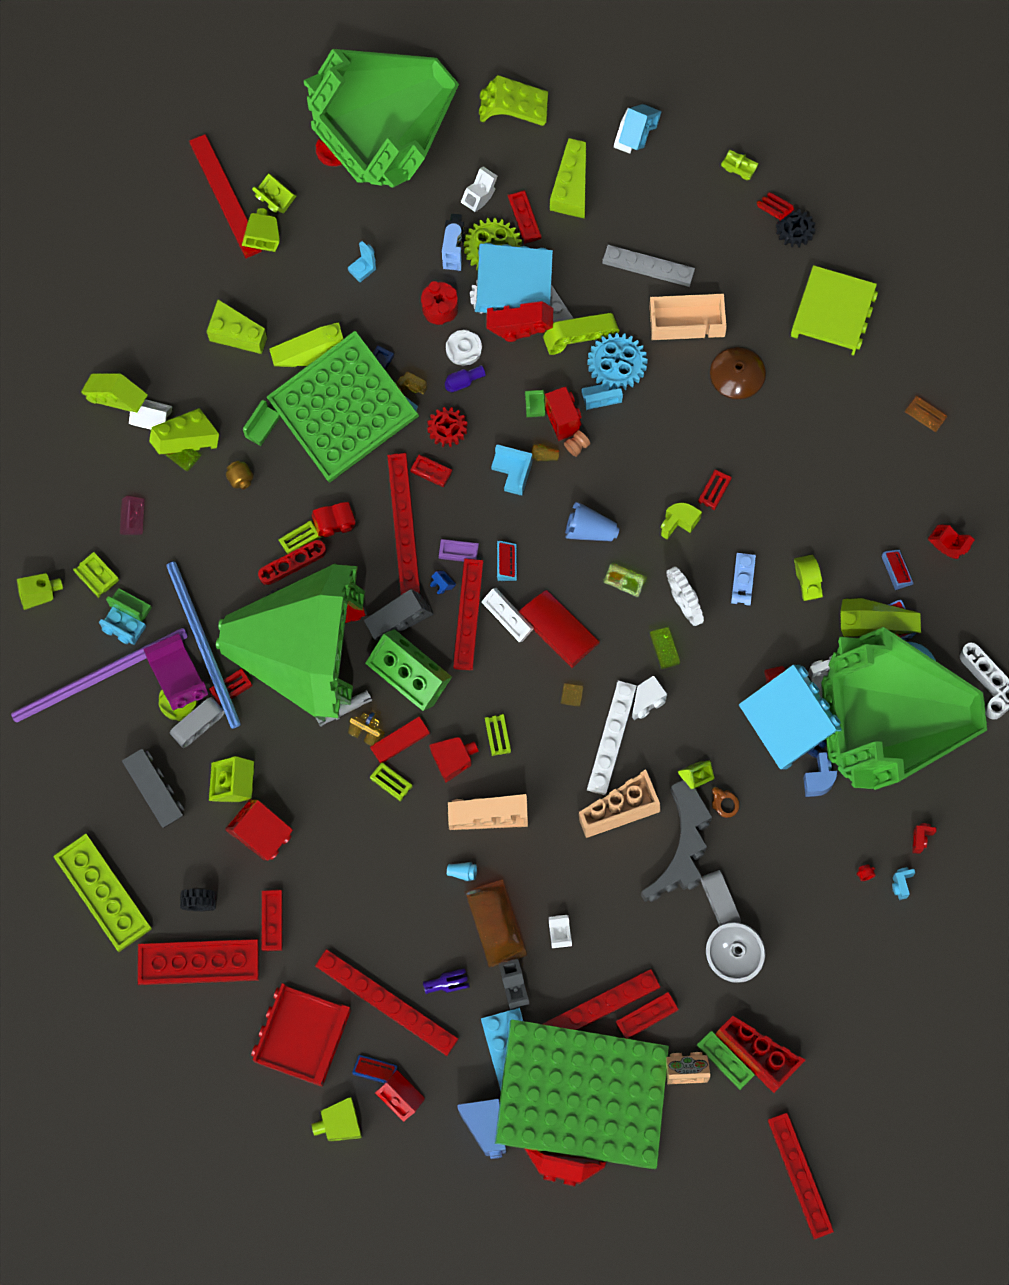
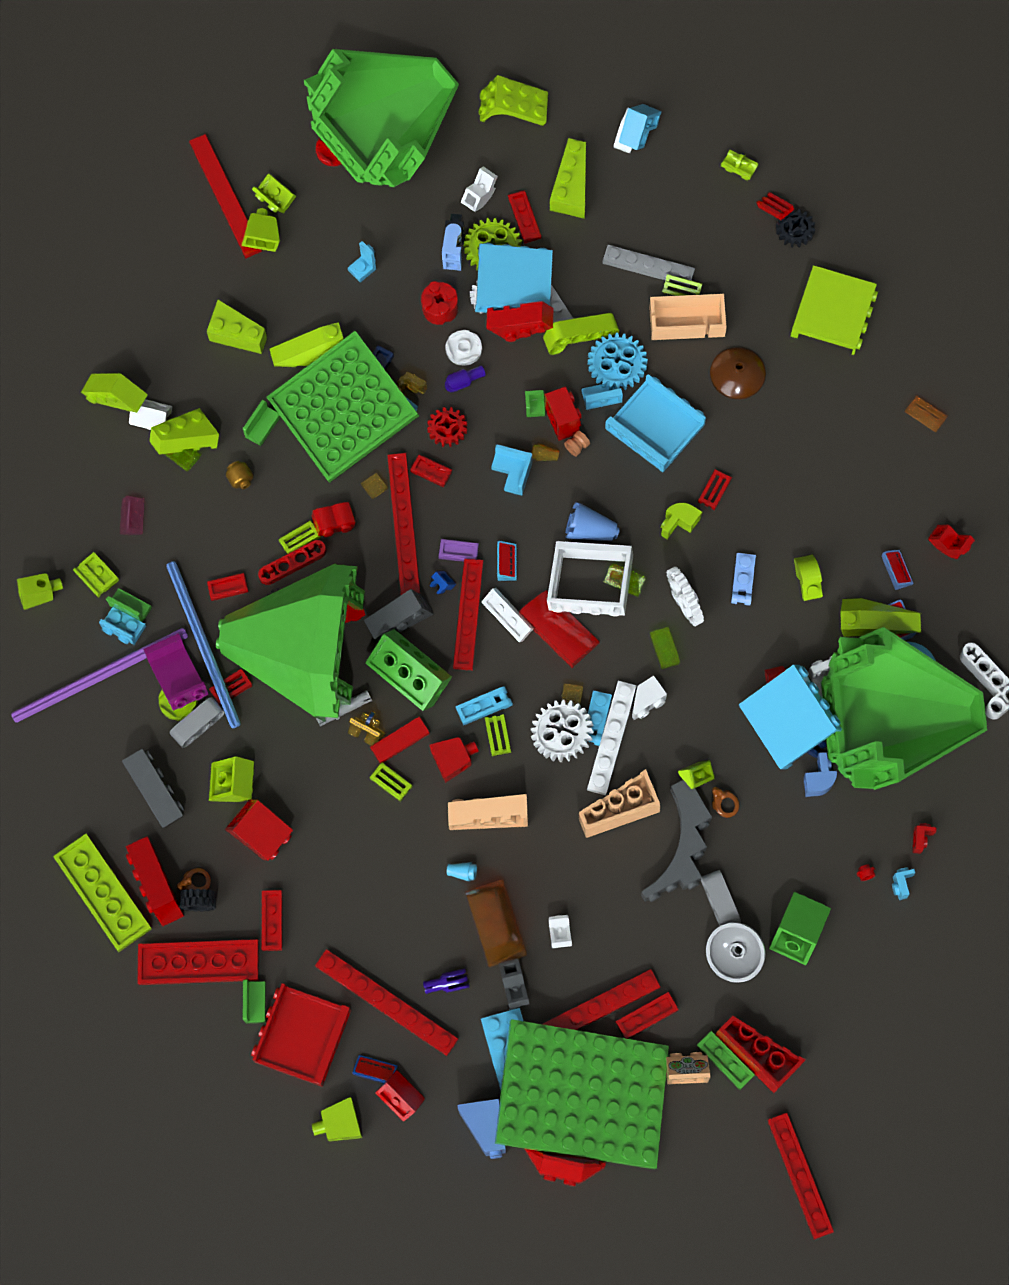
(154, 881): none -> red wedge
(186, 882): none -> dark orange piece
(227, 586): none -> red tile
(254, 1002): none -> bright green panel
(374, 486): none -> clear yellow tile
(483, 705): none -> medium azure plate
(568, 715): none -> white gear
(594, 552): none -> white window
(598, 712): none -> medium azure plate
(656, 423): none -> medium azure panel
(668, 291): none -> lime tile
(800, 928): none -> bright green slope

